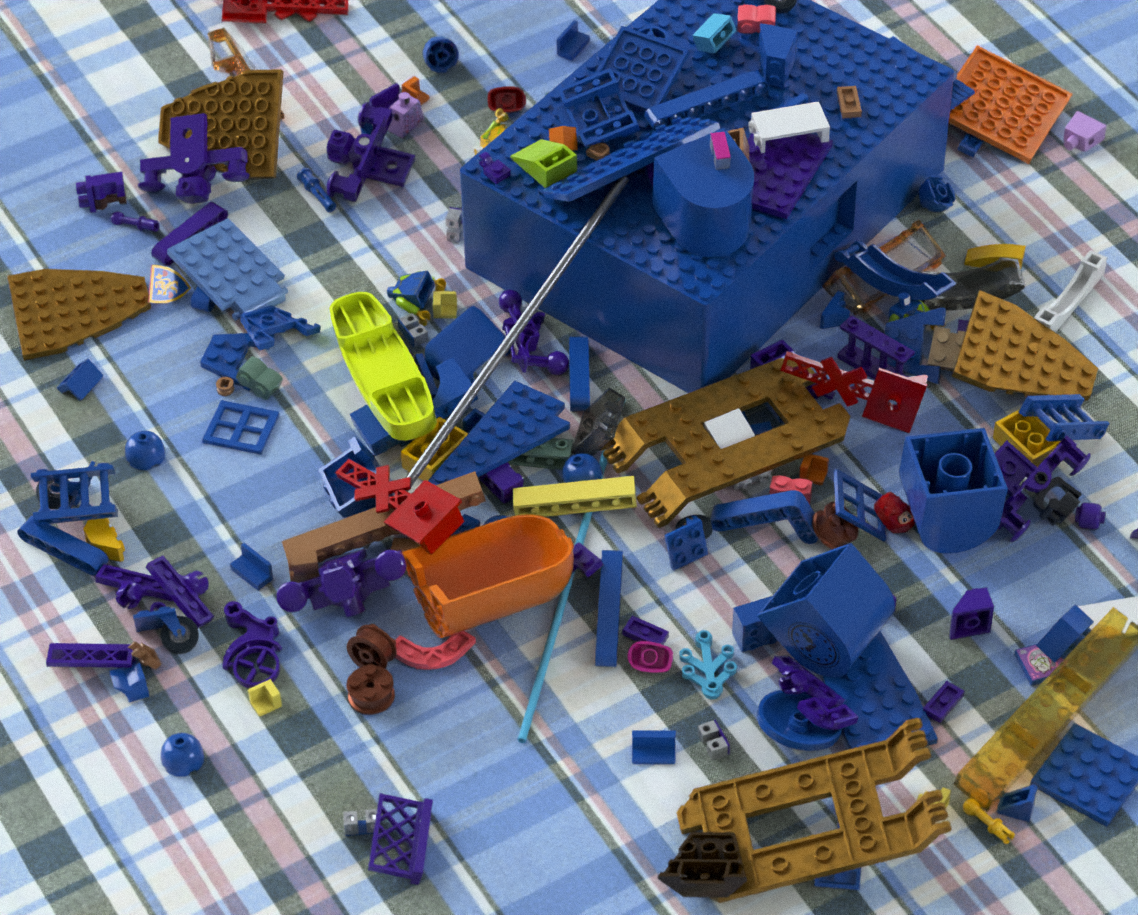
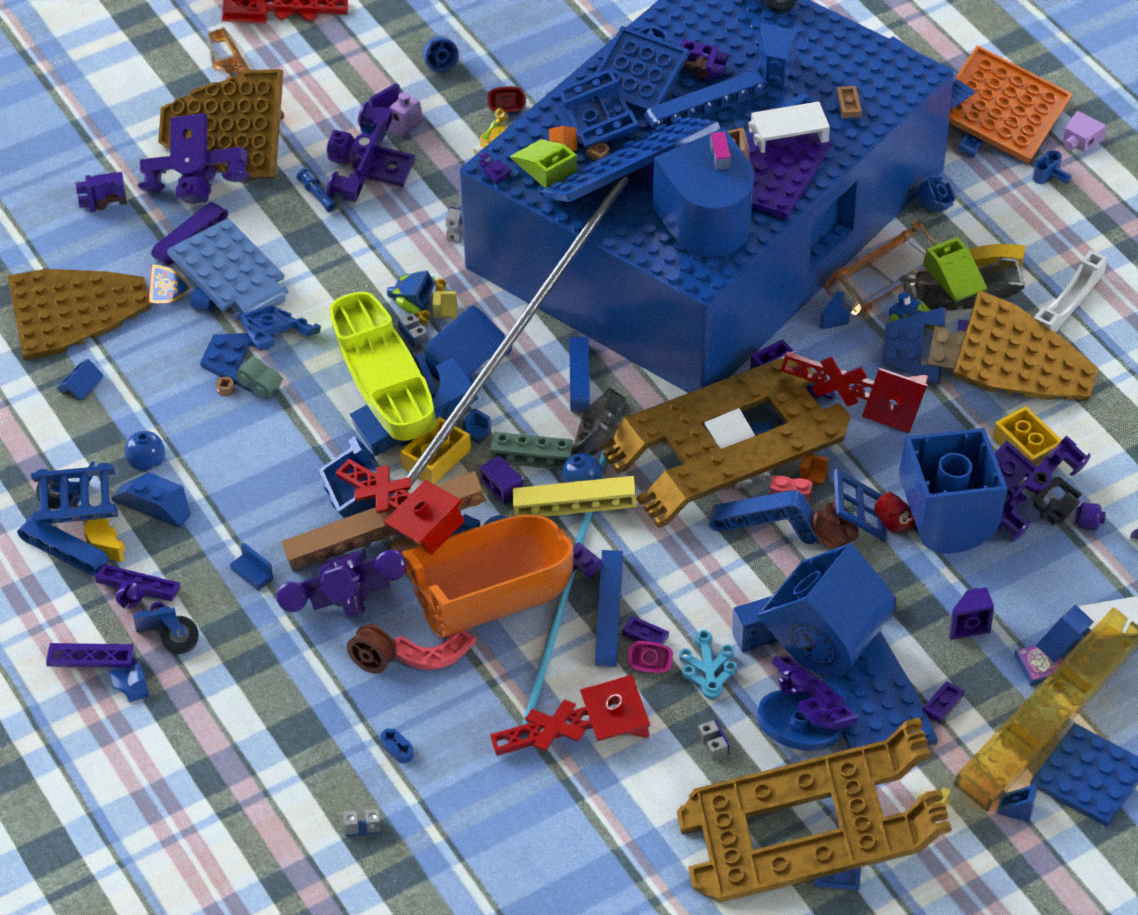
(142, 222): dark purple pin -> none
(145, 654): medium nougat plate -> none
(155, 498): none -> blue wedge
(182, 589): dark purple plate -> none
(182, 754): blue cylinder -> none
(246, 410): blue window -> none
(258, 635): dark purple piece -> none
(264, 697): light yellow panel -> none
(303, 566): medium nougat brick -> none
(370, 689): copper wheel -> none
(393, 748): none -> blue beam
(412, 87): orange panel -> none
(417, 844): dark purple fence -> none
(509, 428): blue wing -> none
(555, 363): dark purple piece -> none
(571, 42): blue panel -> none
(606, 722): none -> red piece
(653, 746): blue panel -> none
(688, 540): blue plate -> none
(704, 60): none -> dark purple hips
(706, 866): dark brown wedge -> none
(714, 33): medium azure brick -> none
(751, 17): coral brick -> none
(874, 339): dark purple fence -> none
(889, 276): blue windscreen -> none
(954, 269): none -> lime slope
(995, 826): yellow pin -> none
(1049, 167): none -> blue beam
(1068, 406): blue fence -> none

